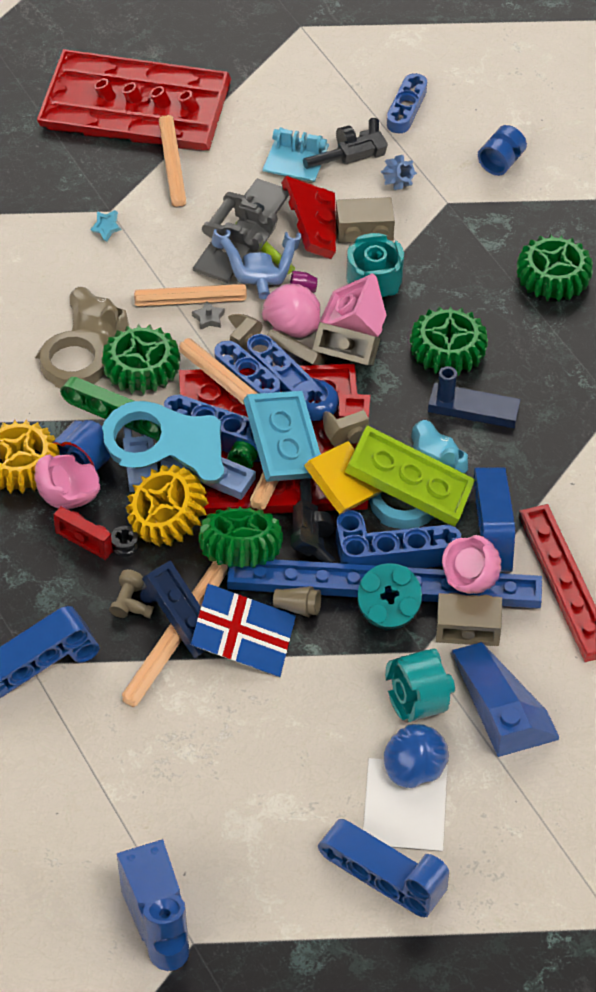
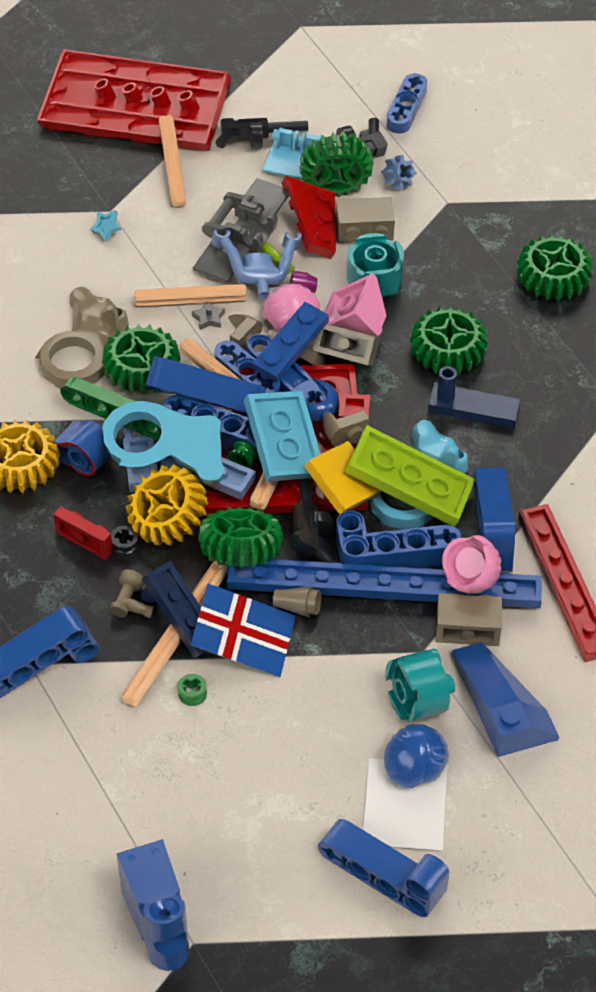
(65, 481): bright pink piece -> none
(192, 697): none -> green bush
(200, 384): none -> blue beam
(254, 129): none -> black piece
(290, 342): none -> blue plate
(337, 163): none -> green gear
(400, 581): teal brick -> none
(502, 150): blue wheel -> none

